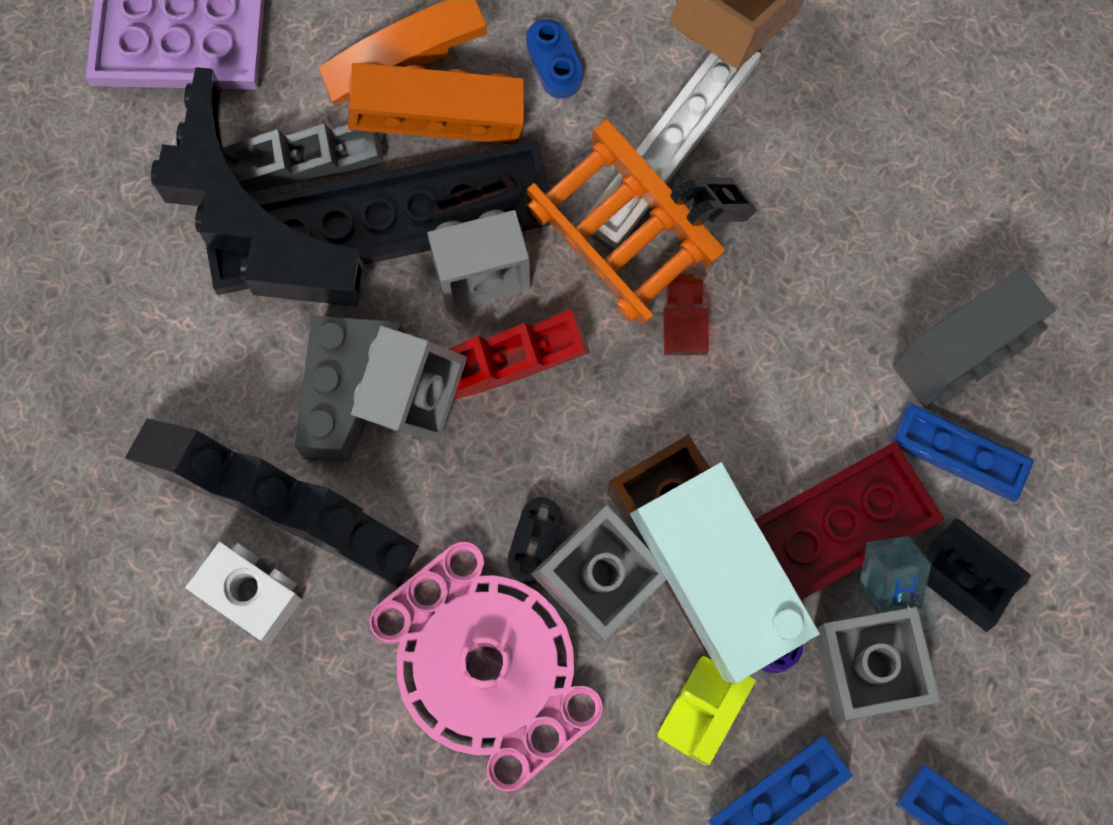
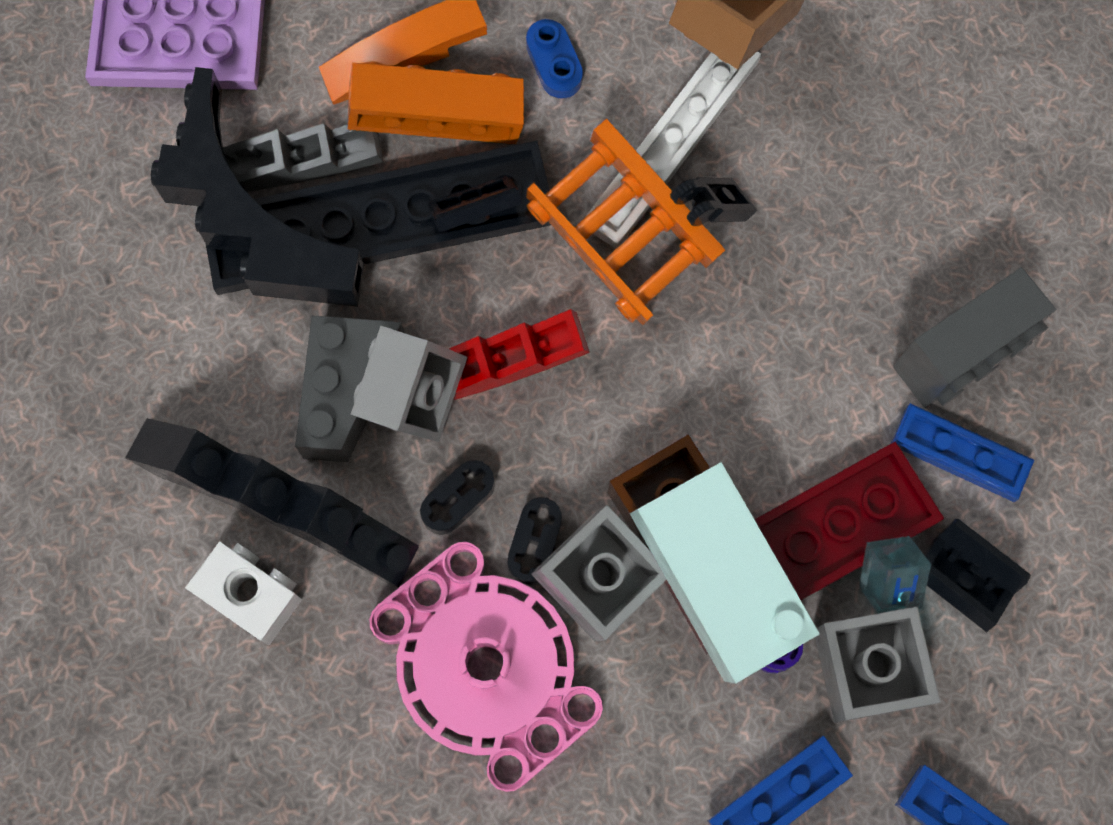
(450, 489): none -> black beam
(480, 259): light grey brick -> none
(685, 326): clear red plate -> none
(704, 712): neon yellow panel -> none

